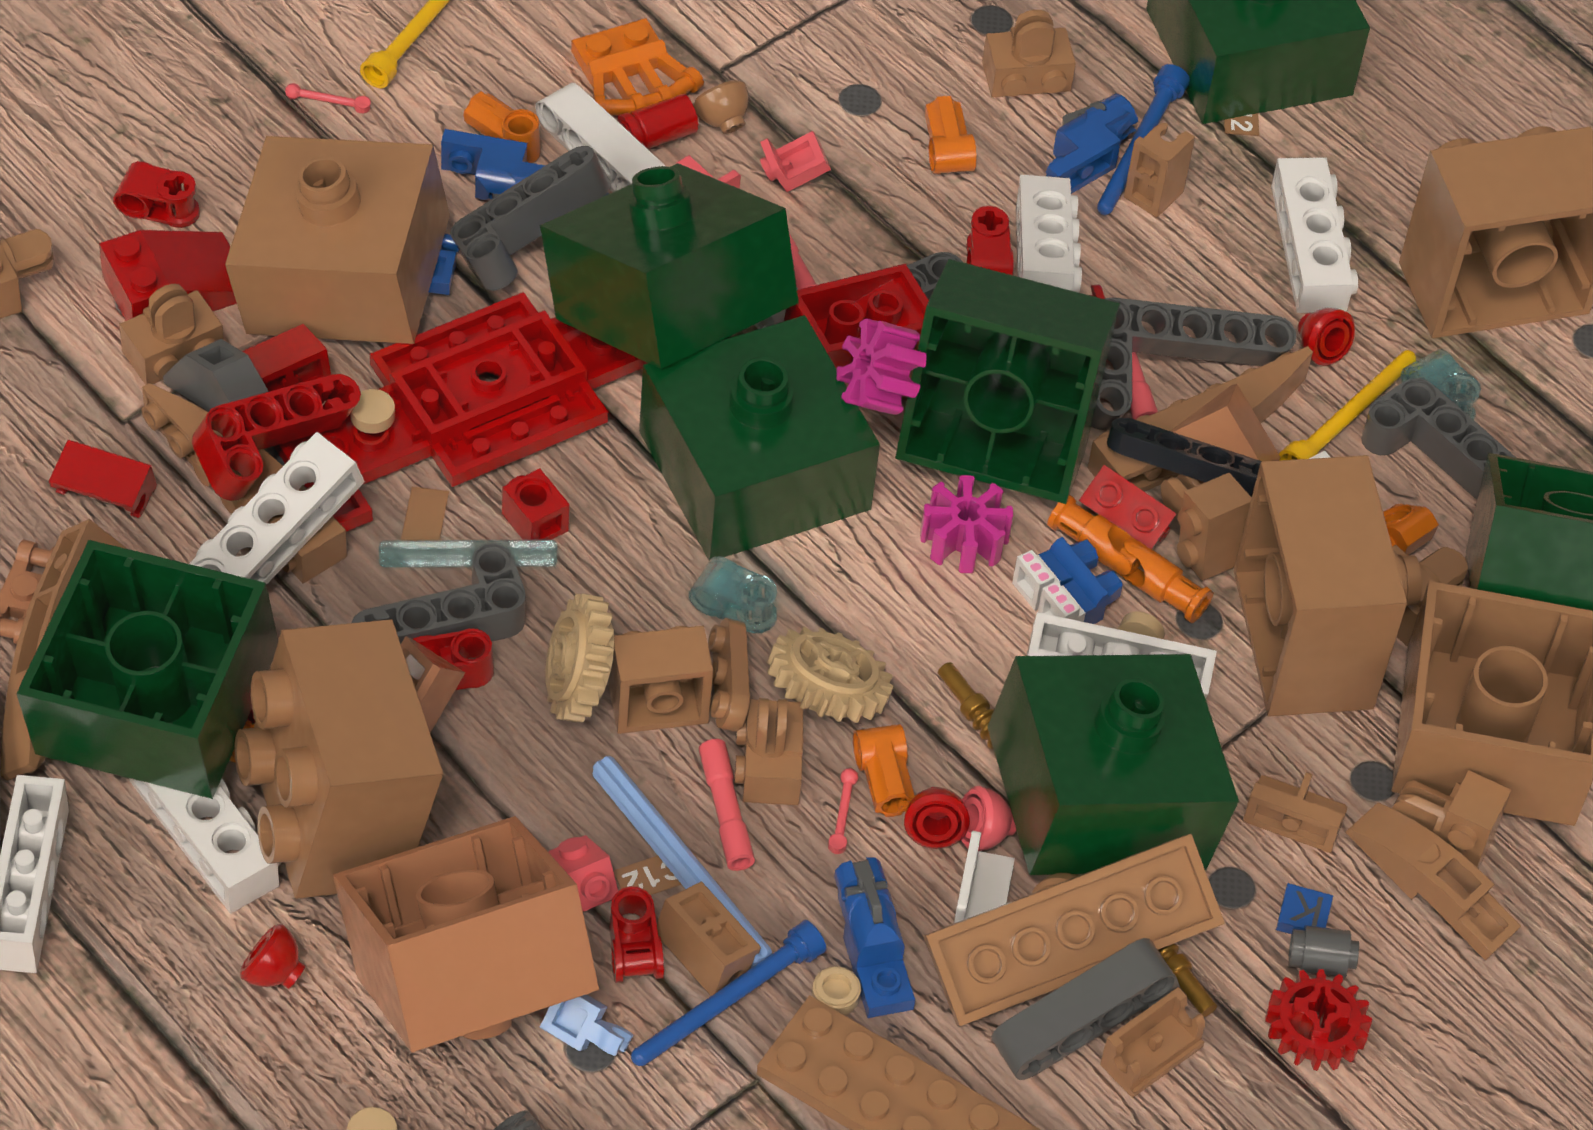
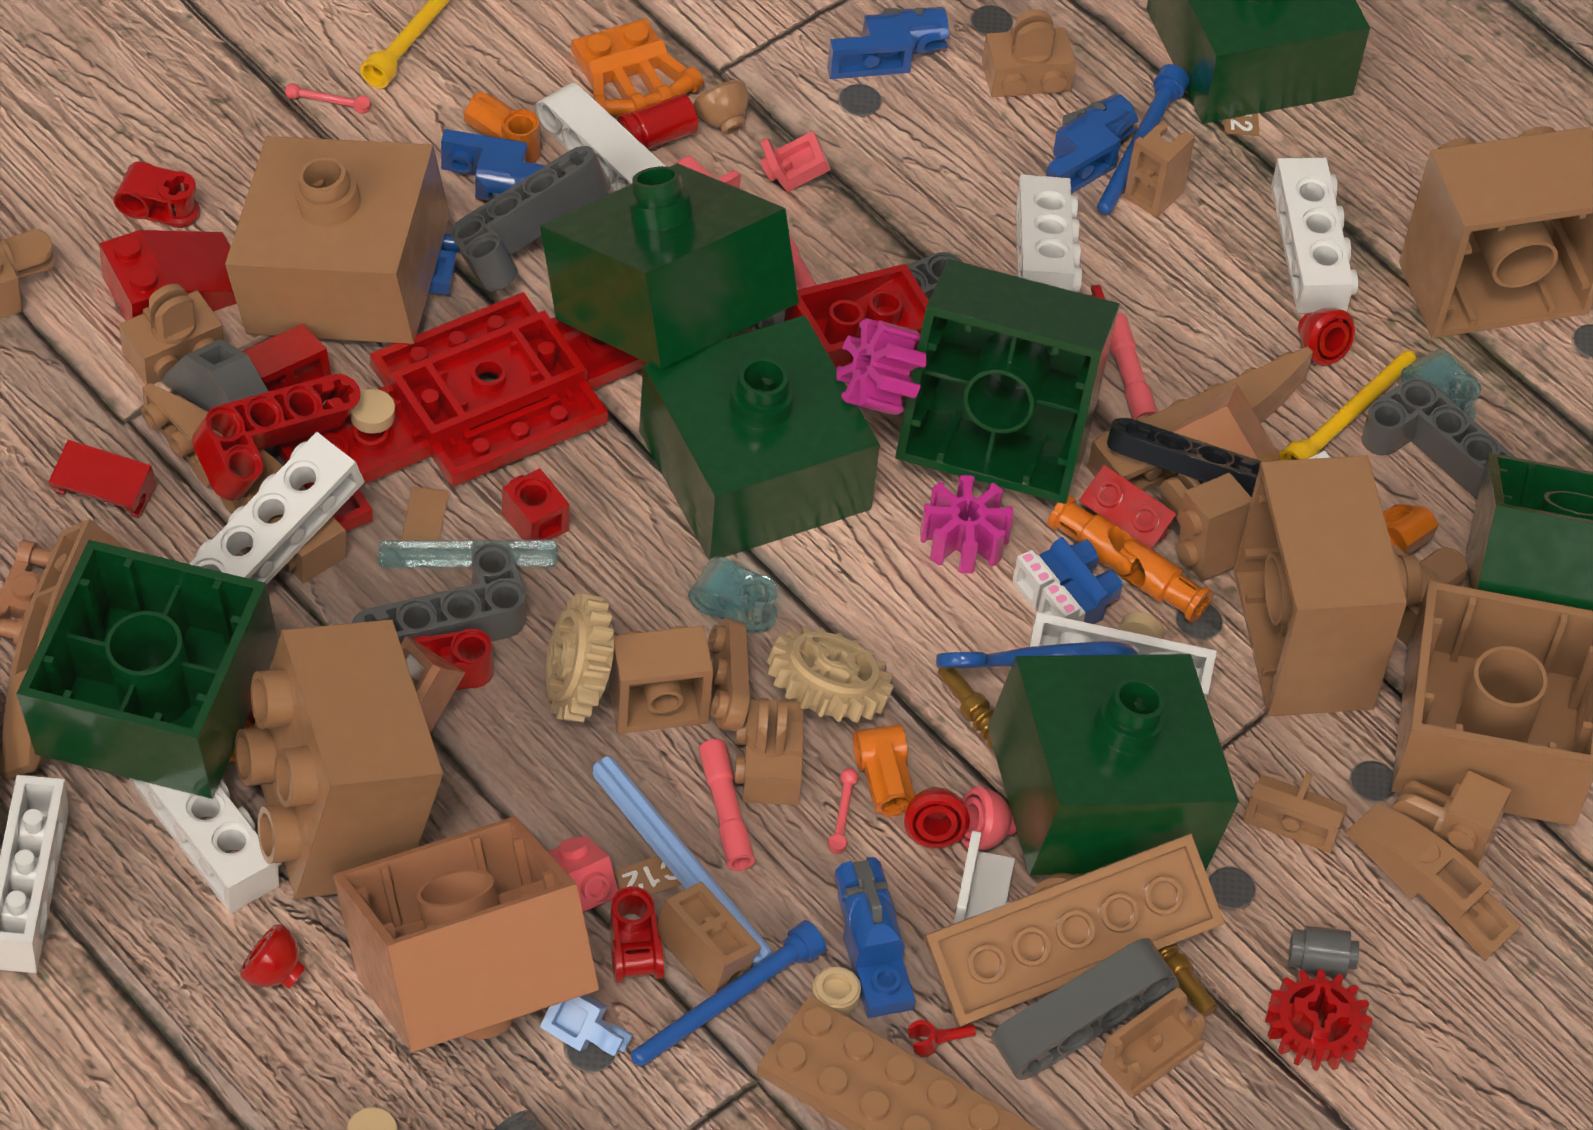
(889, 42): none -> blue plate
(928, 1047): none -> red hand
(949, 144): orange piece -> none
(966, 660): none -> blue plant
(990, 240): red piece -> none
(1172, 340): dark grey beam -> none
(1302, 908): blue tile -> none

